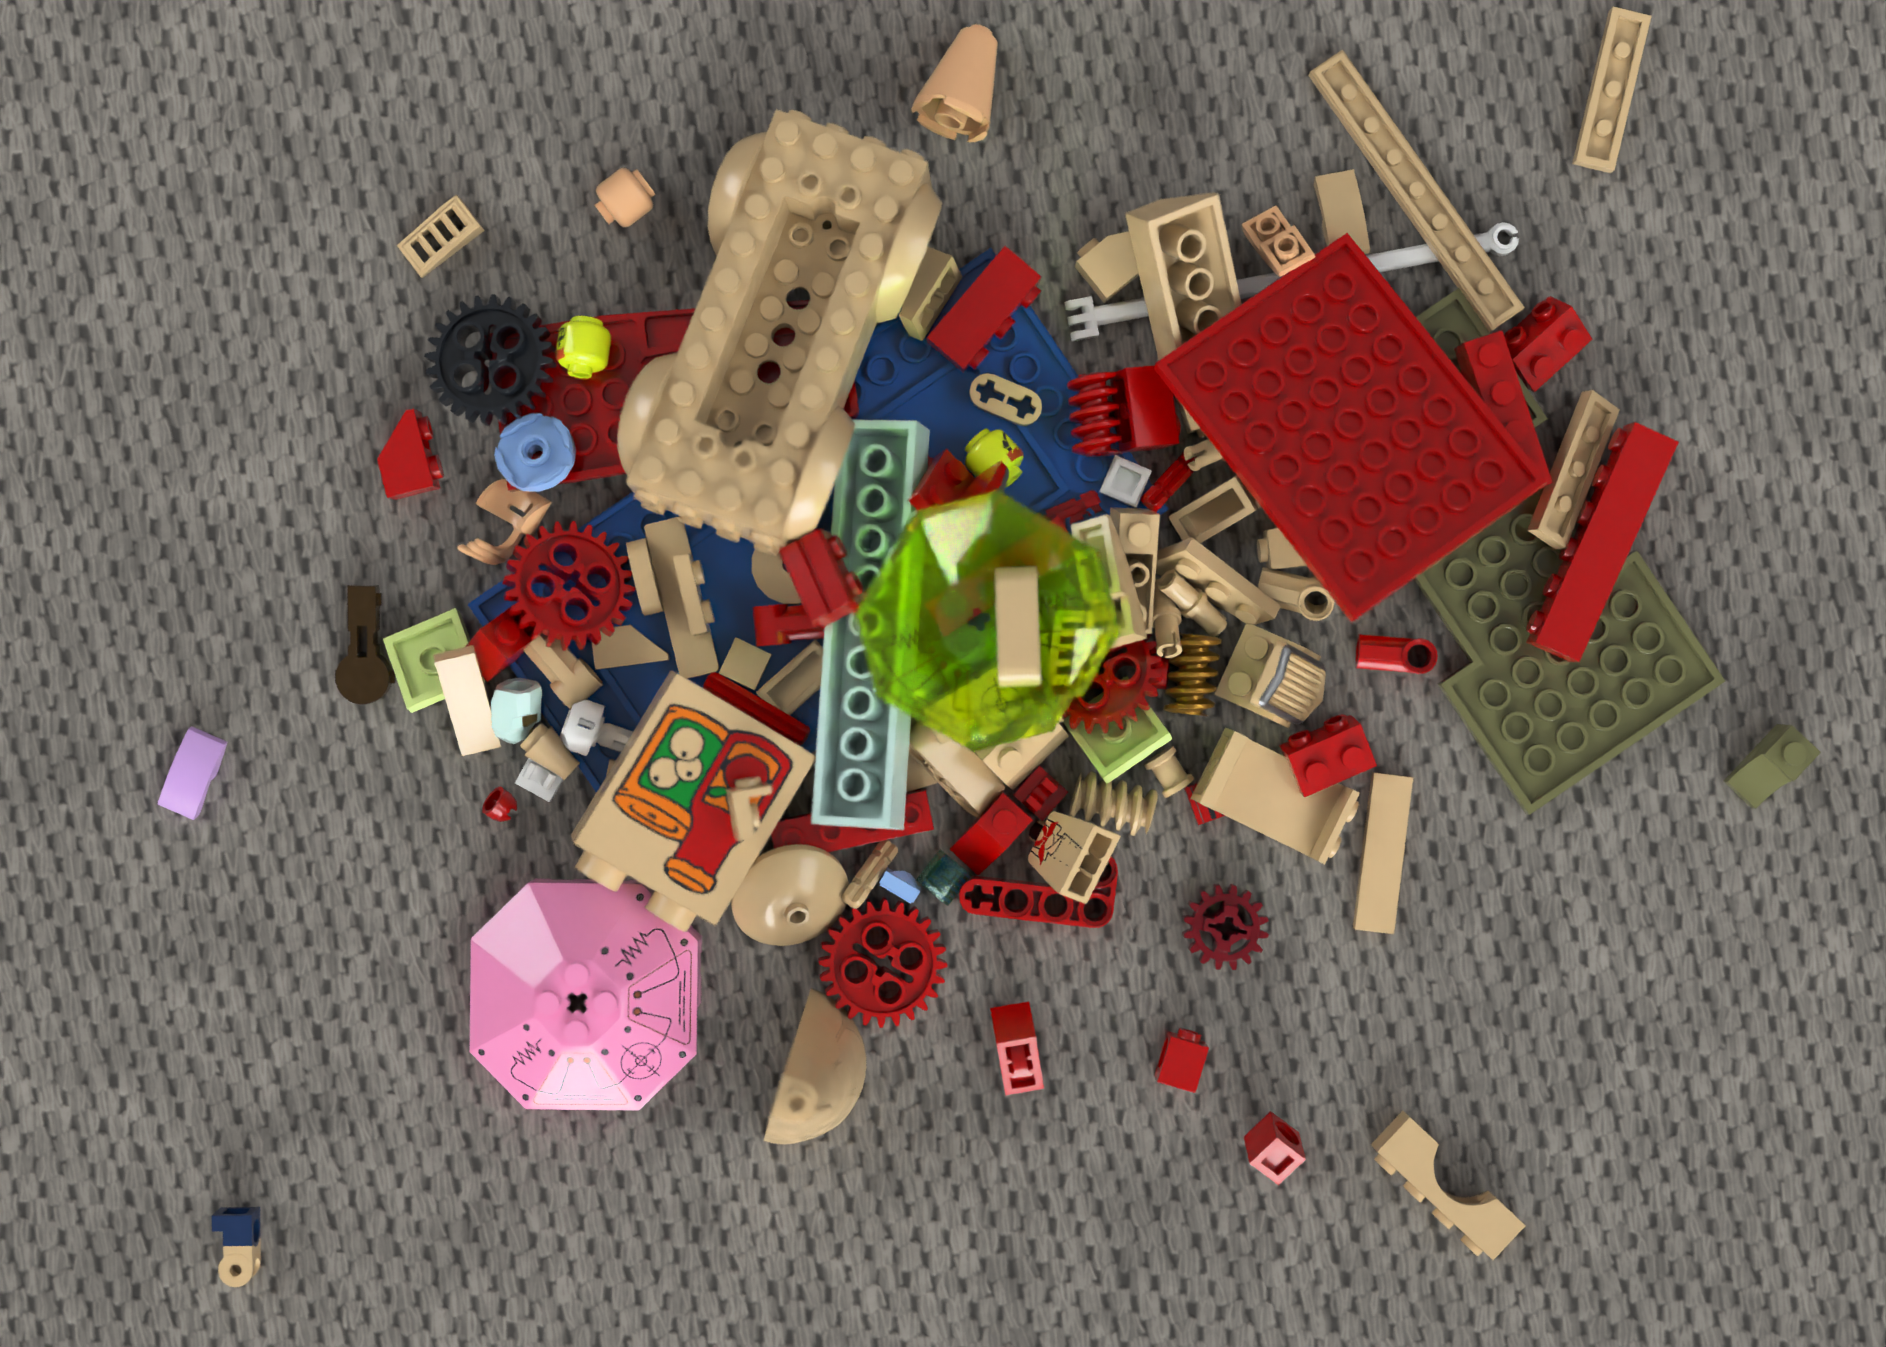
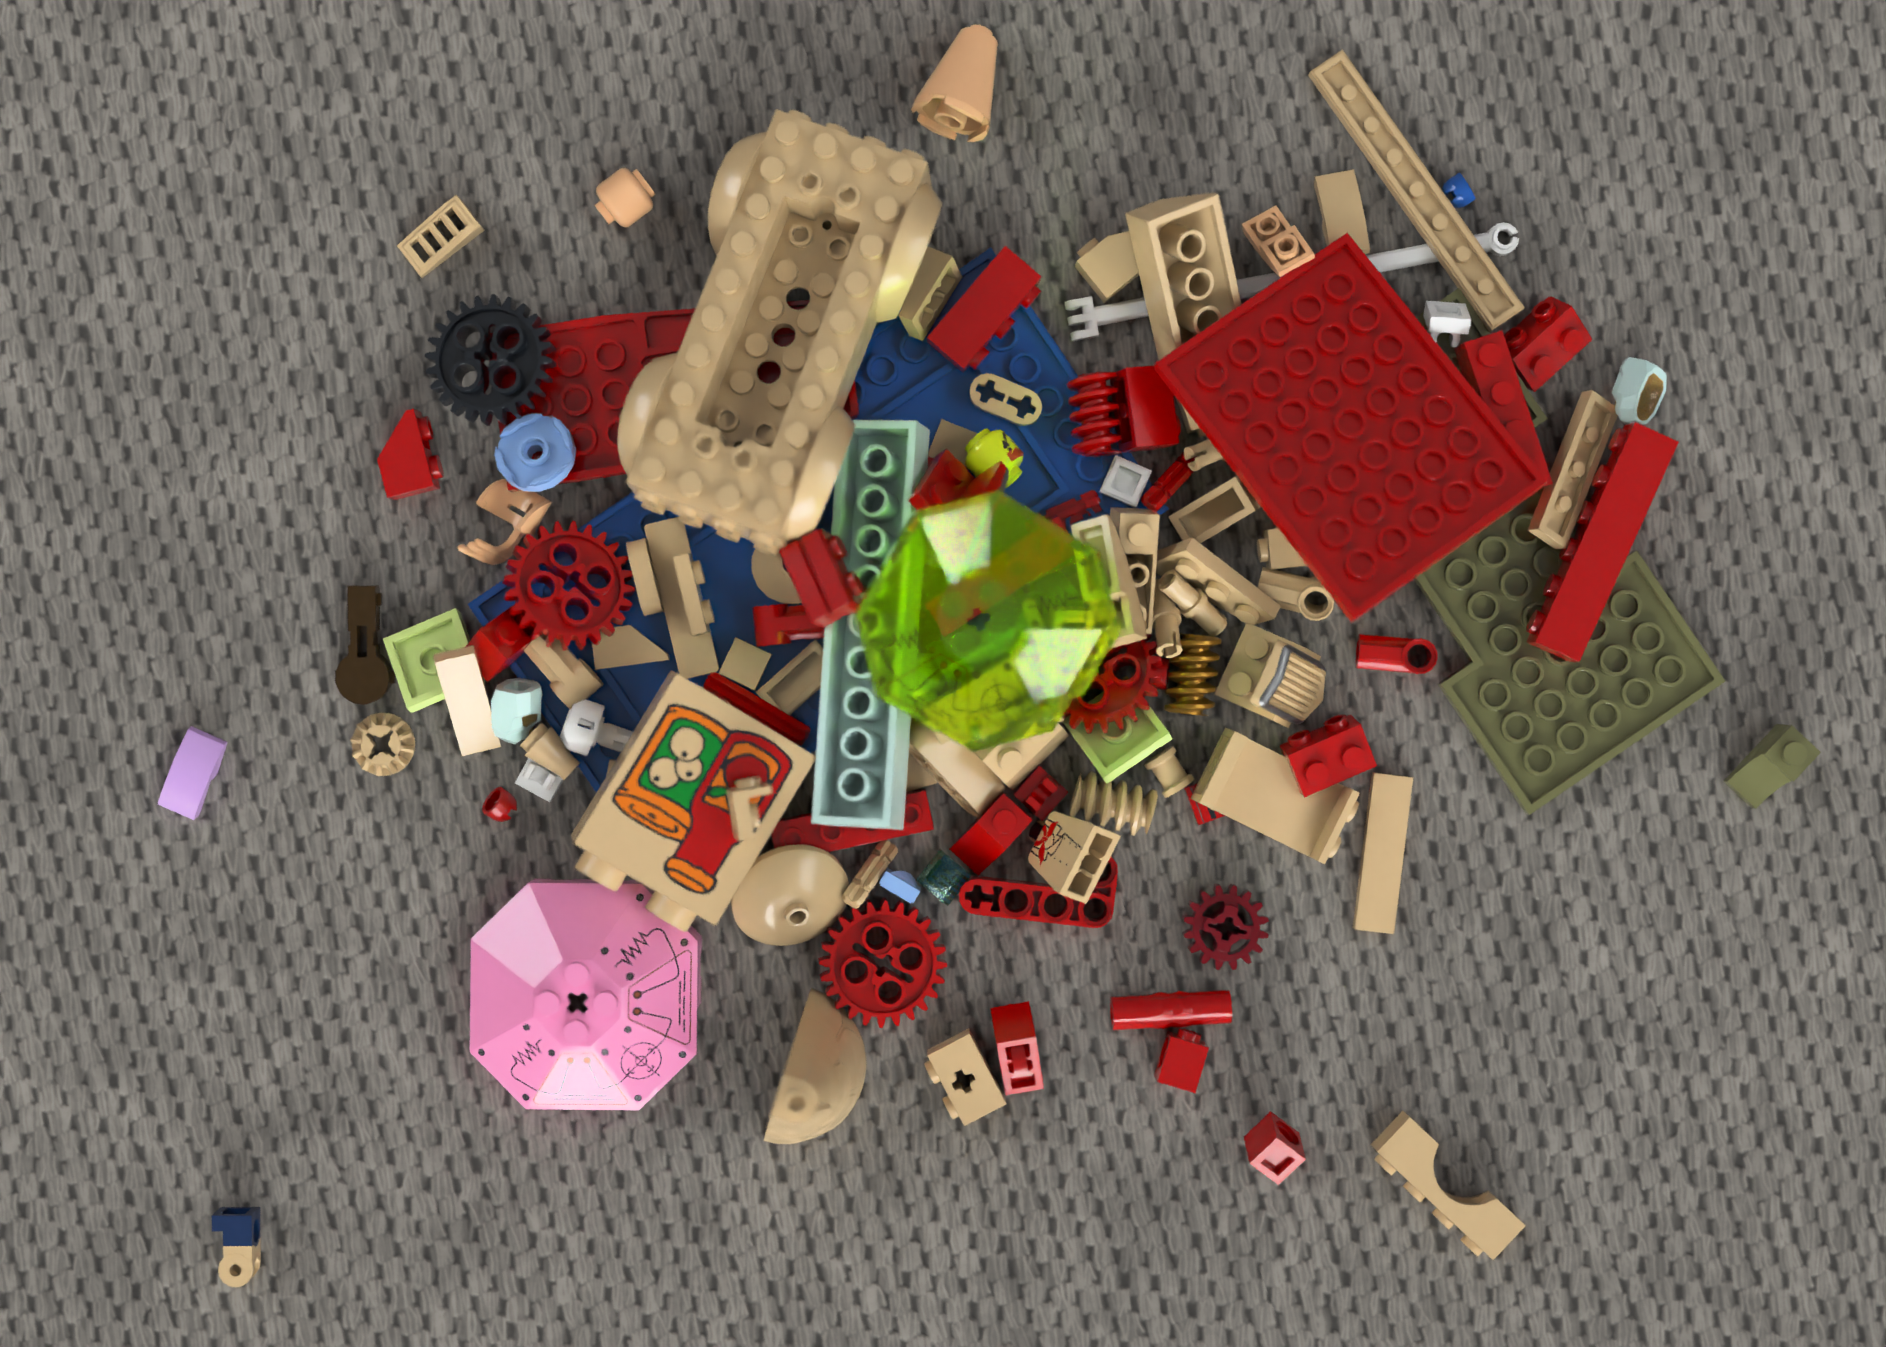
(401, 742): none -> tan gear
(583, 346): neon yellow head -> none
(953, 438): none -> tan tile
(981, 1095): none -> tan brick
(1017, 626): tan beam -> none
(1170, 1009): none -> red axle
(1447, 318): none -> white tile
(1460, 190): none -> blue hinge
(1611, 89): tan plate -> none
(1638, 390): none -> light aqua rock

